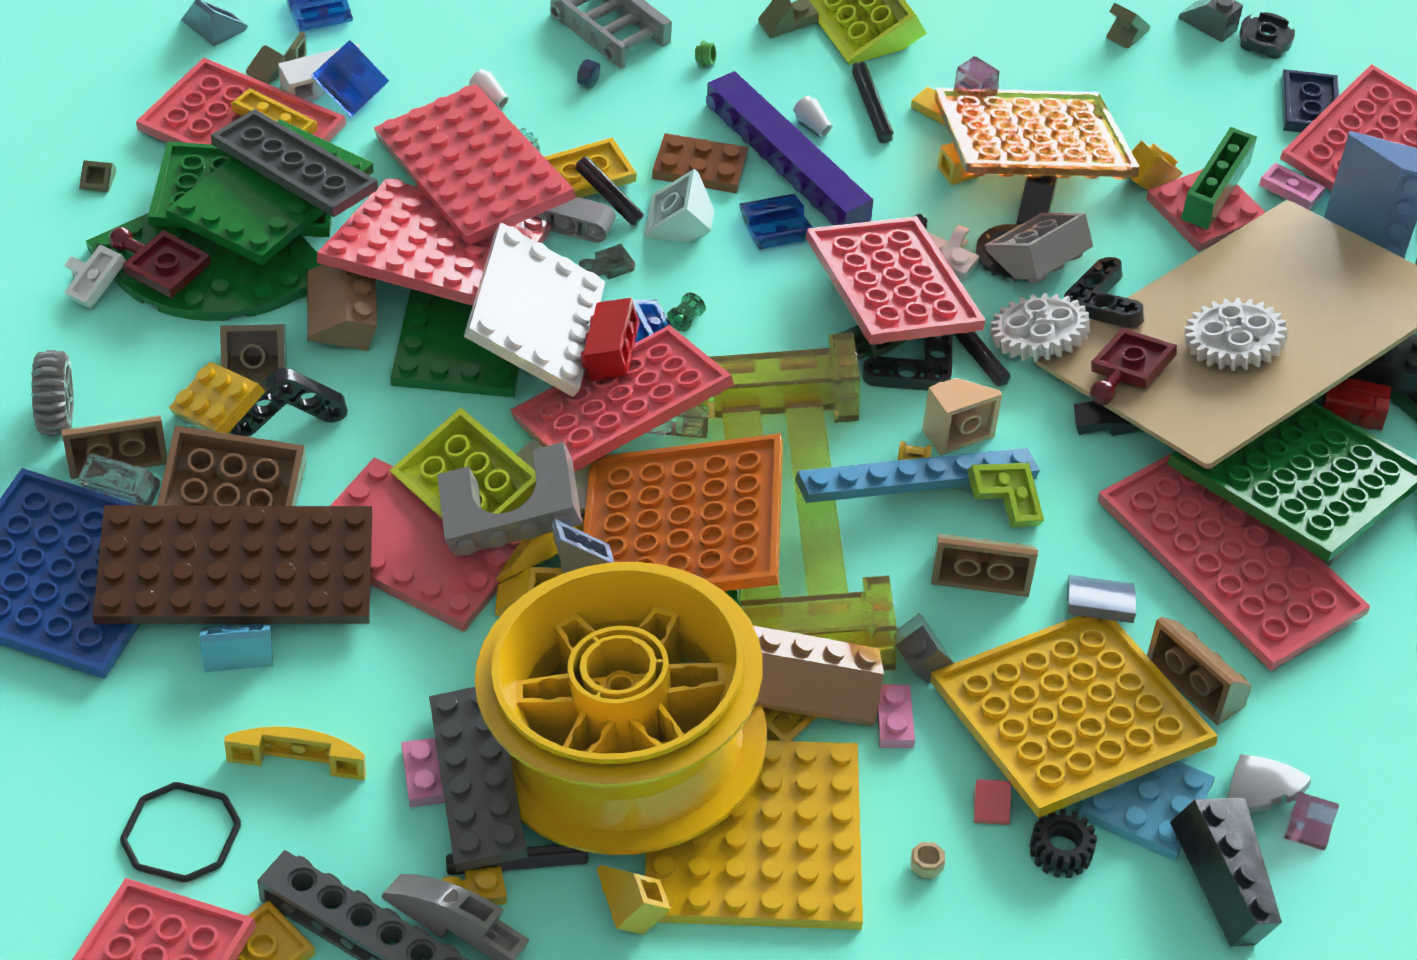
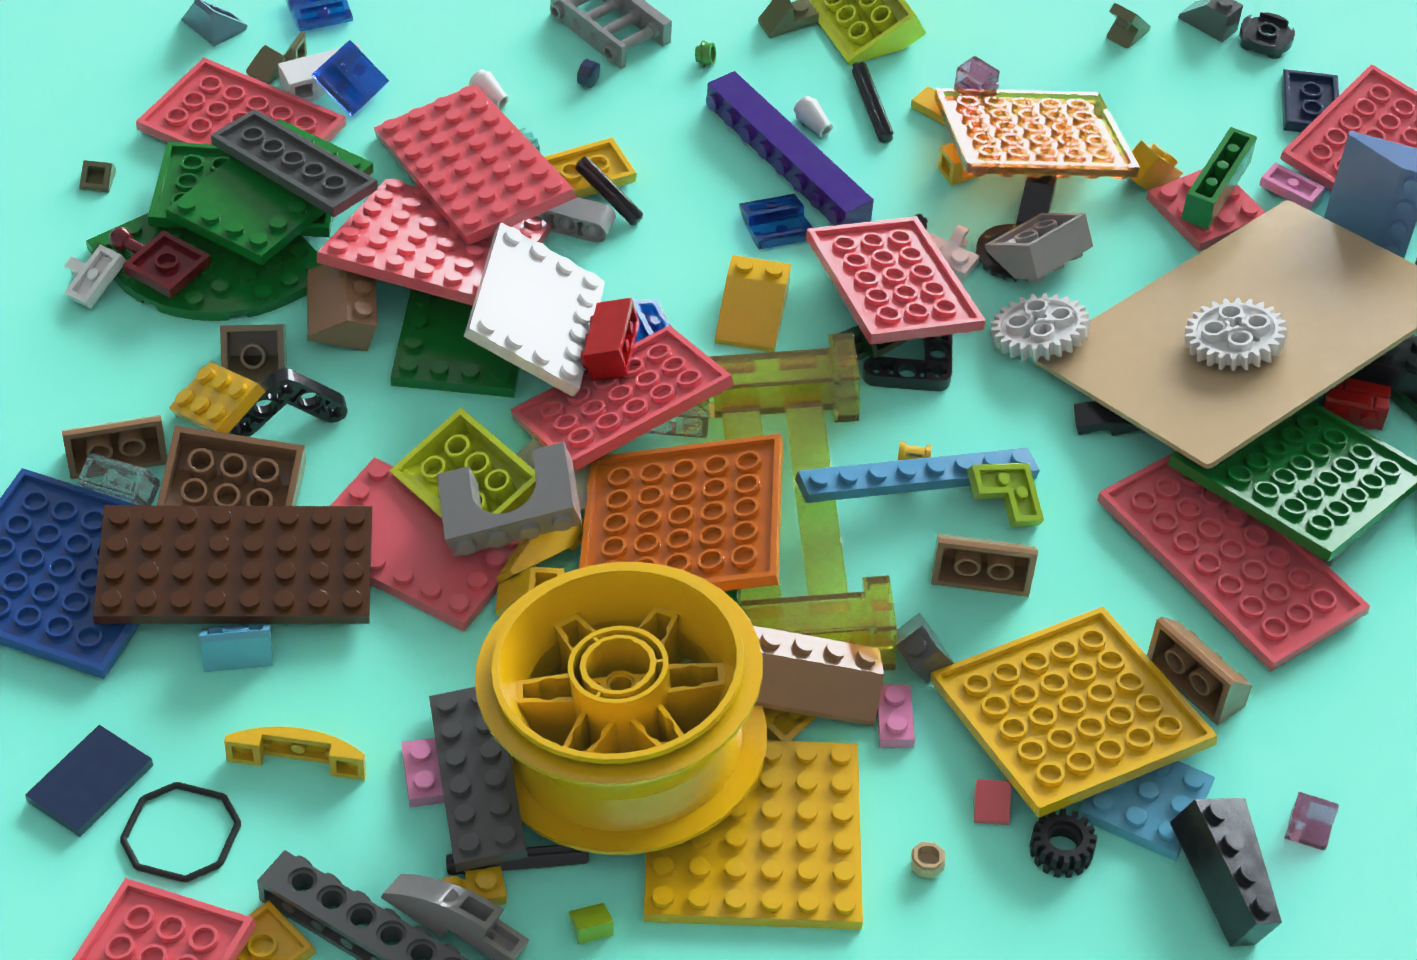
(52, 392): light grey gear -> none
(89, 780): none -> dark blue tile
(254, 100): yellow tile -> none
(577, 548): sand blue slope -> none
(591, 923): none -> lime slope
(609, 262): clear smoke plate -> none
(633, 899): yellow slope -> none
(680, 210): light aqua slope -> none
(689, 308): clear green bush -> none
(716, 162): dark orange plate -> none
(753, 303): none -> yellow slope
(960, 414): slope -> none
(984, 357): black axle -> none
(1101, 598): slope -> none
(1118, 310): black beam -> none
(1129, 359): dark red plate -> none
(1266, 782): light grey brick -> none

